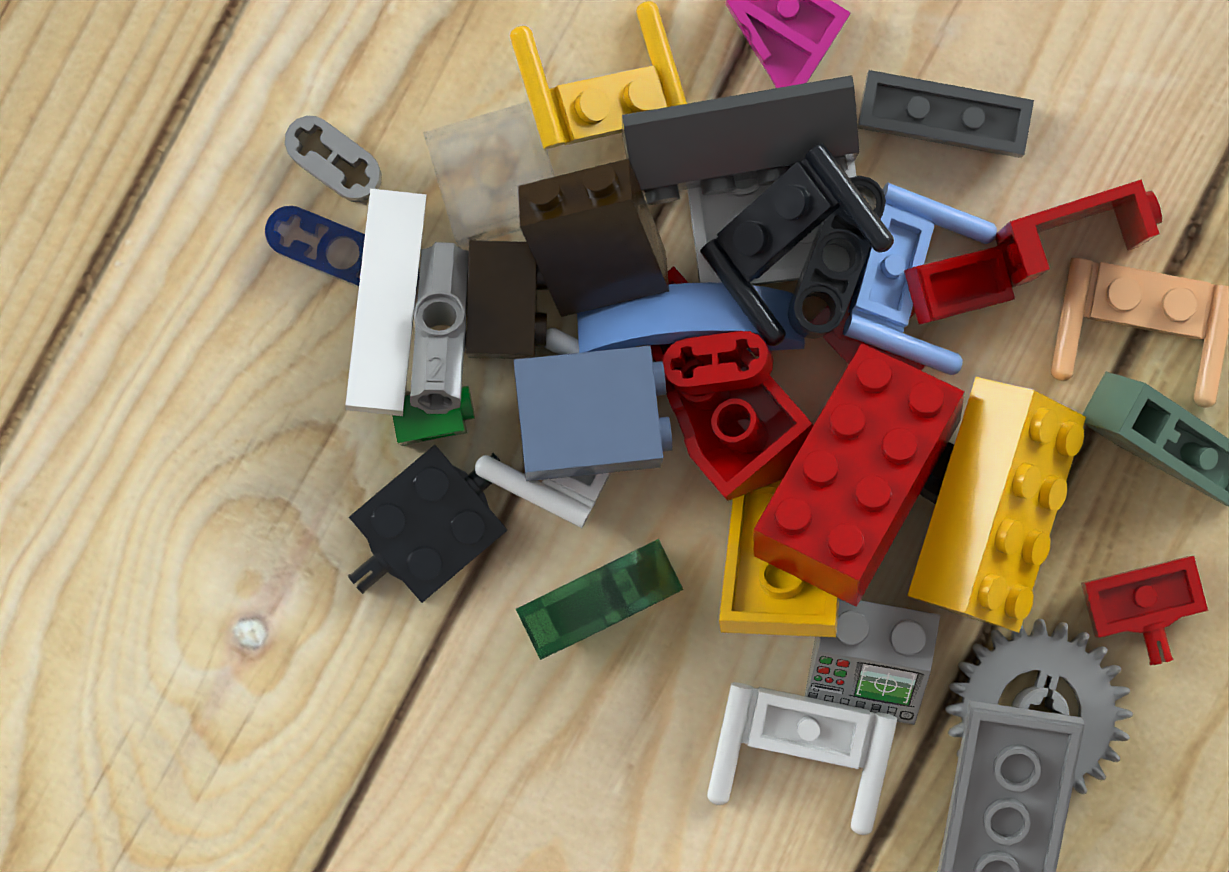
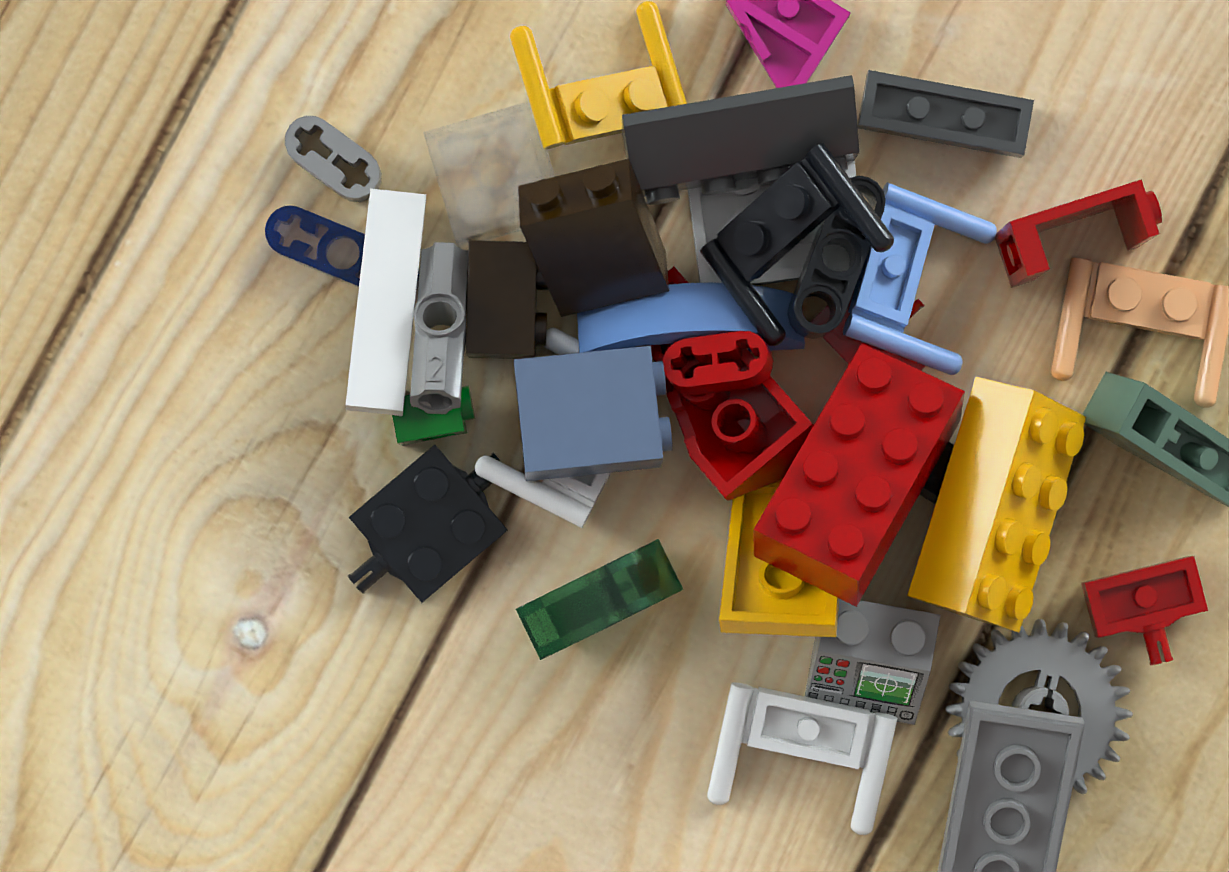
(959, 284): red tile -> none

